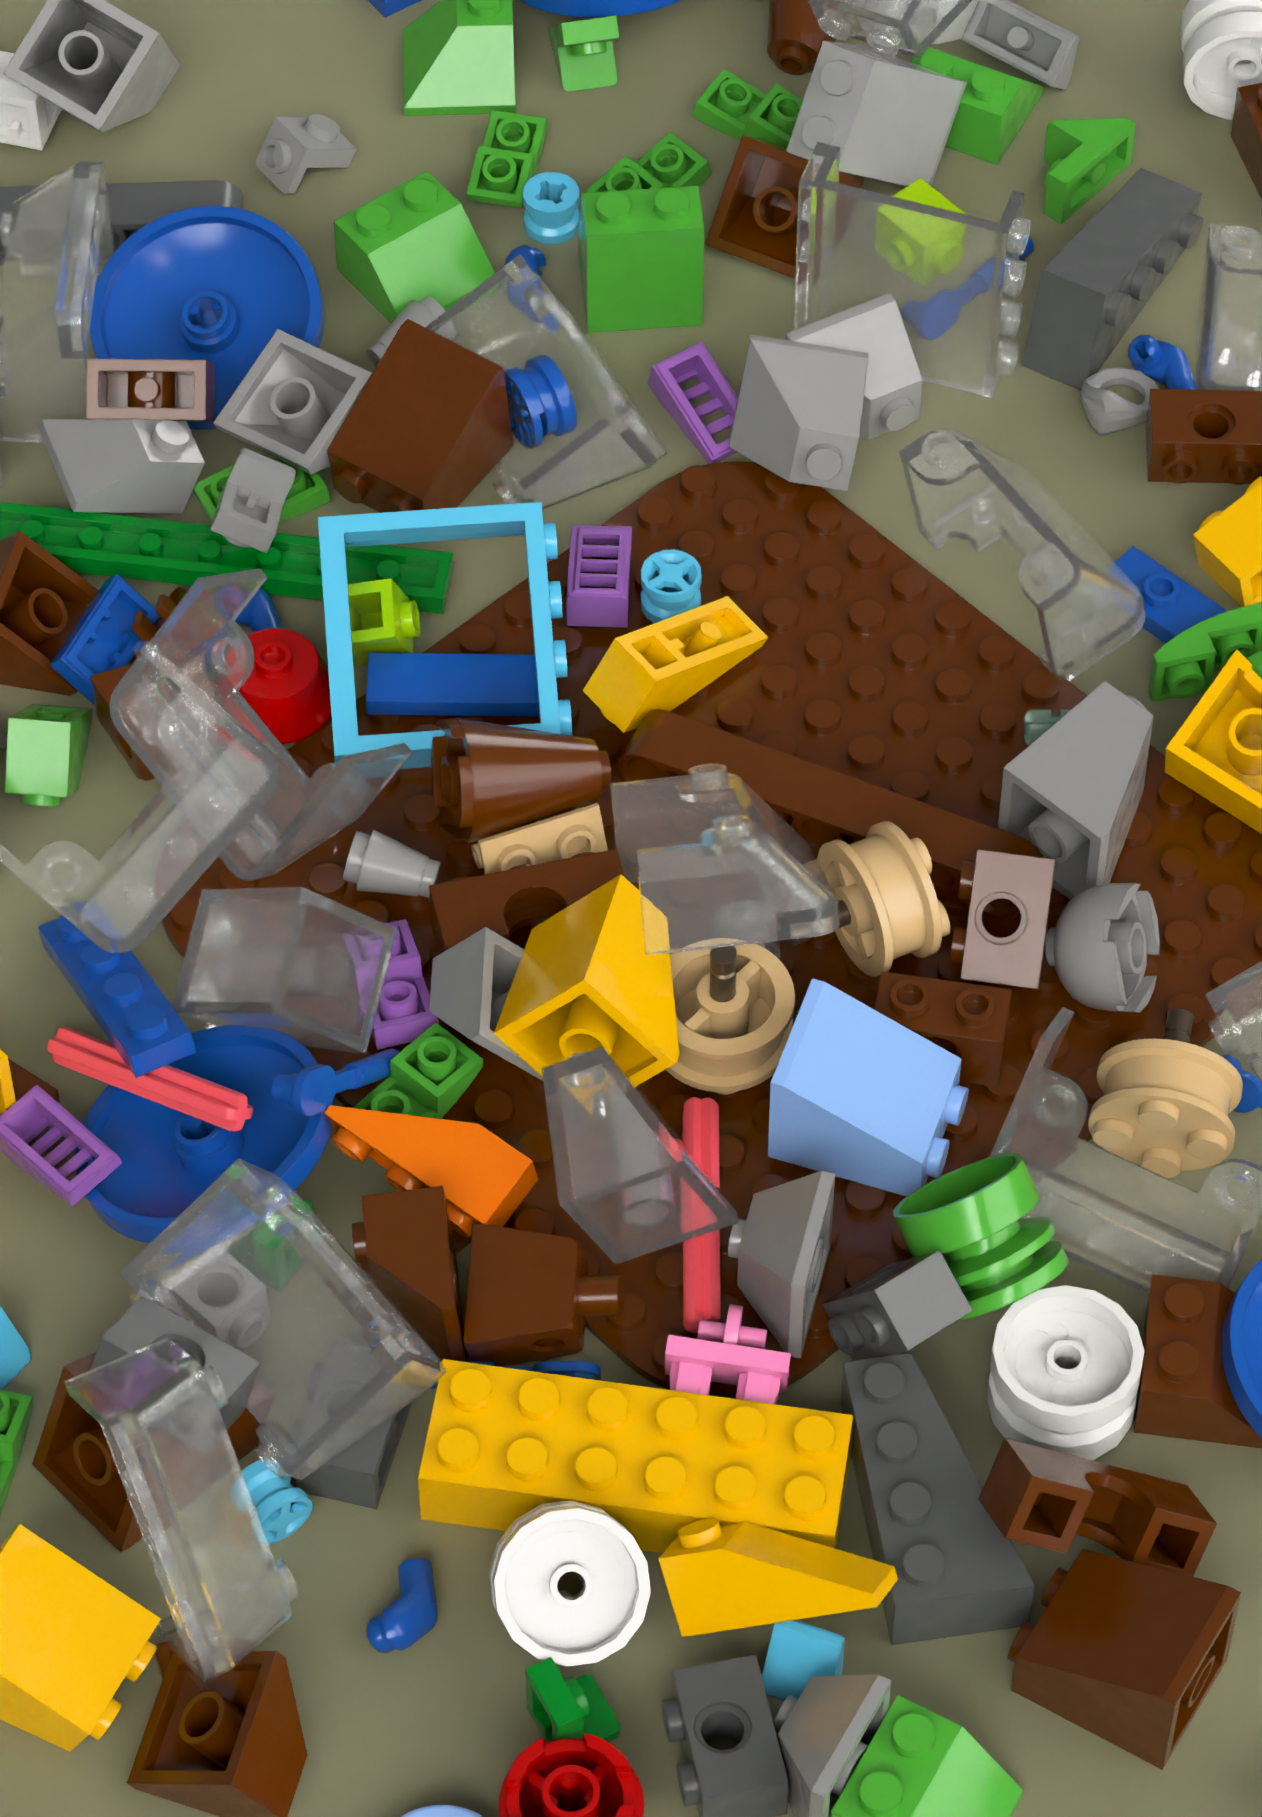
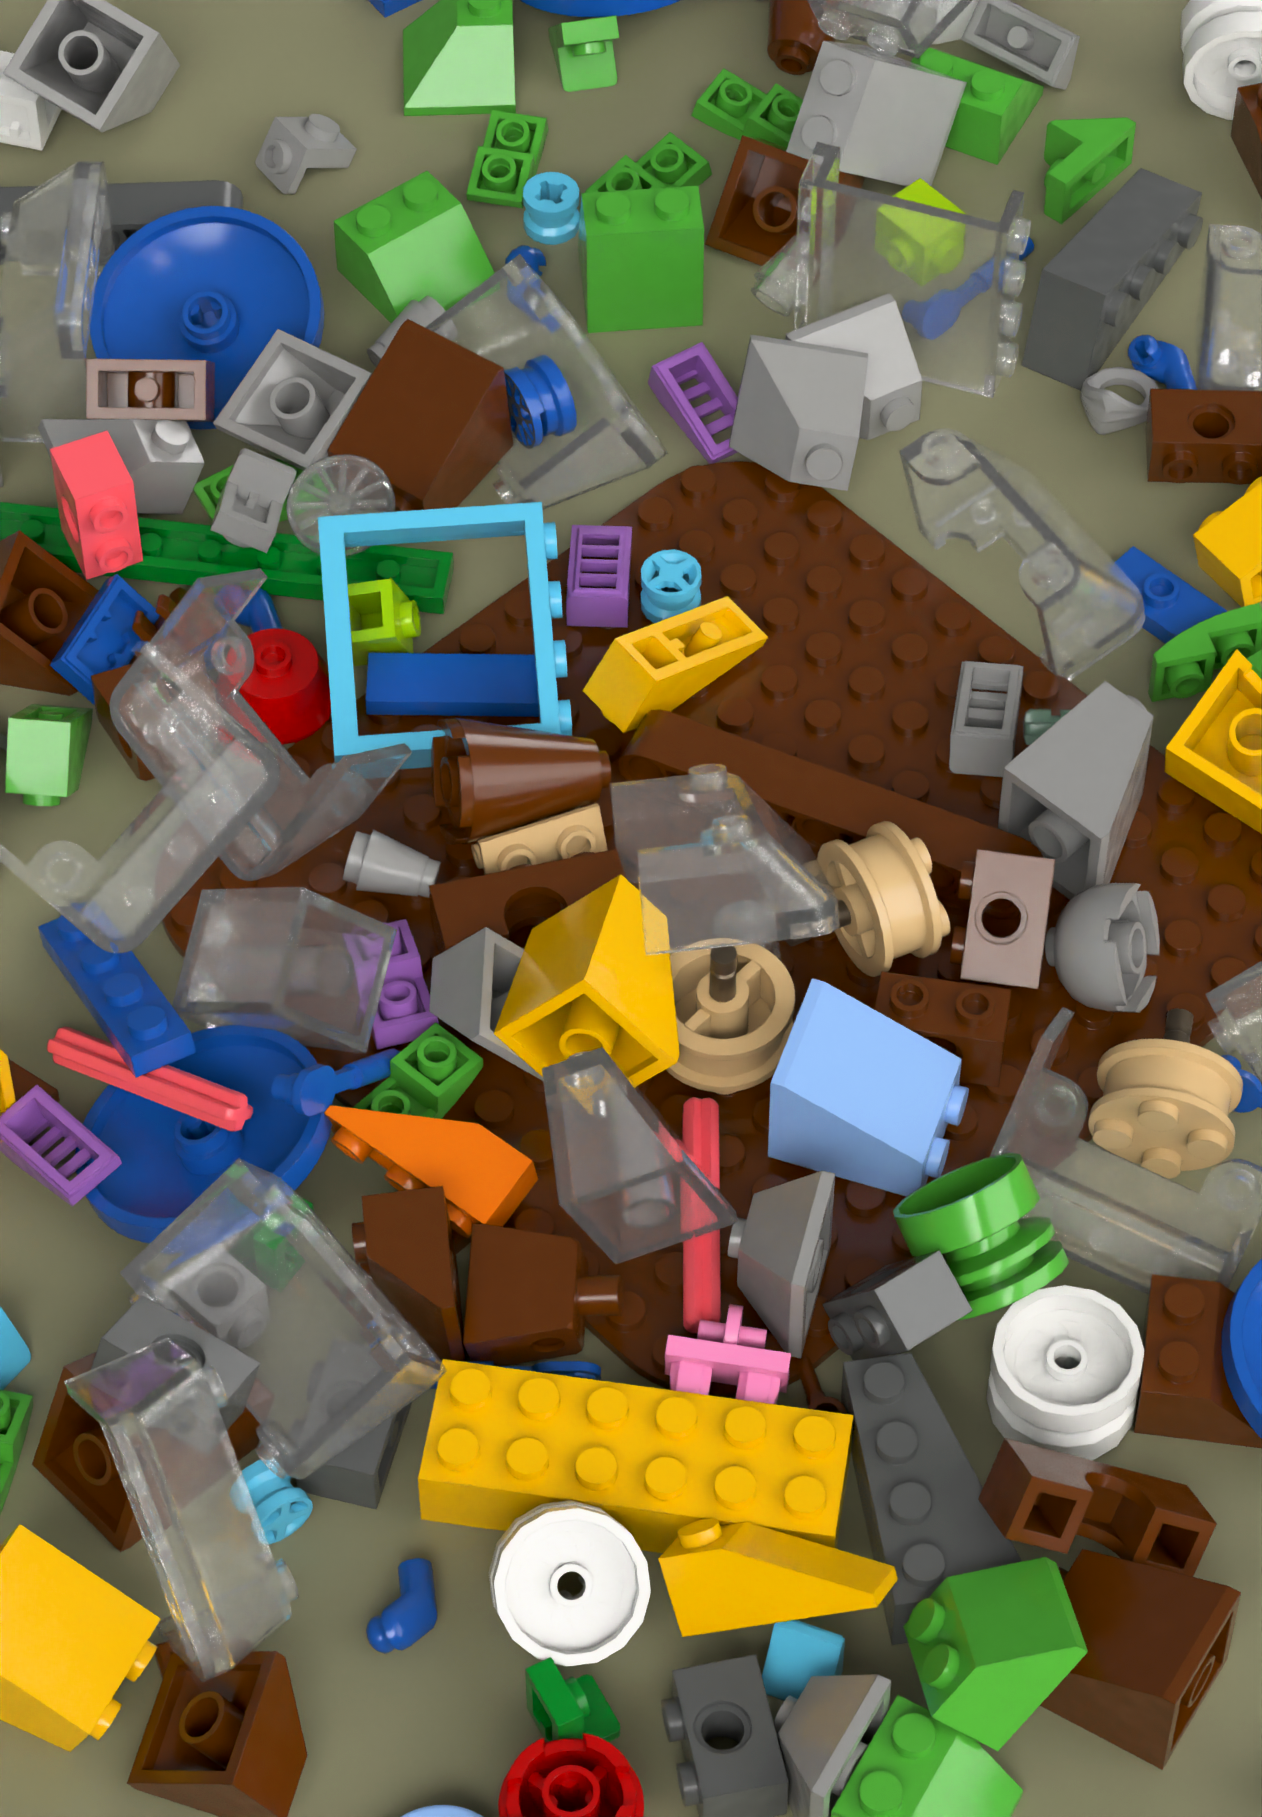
(96, 504): none -> coral brick
(333, 488): none -> clear wheel
(777, 280): none -> clear cone
(816, 1397): none -> reddish brown hand
(985, 721): none -> light grey slope
(994, 1646): none -> bright green slope

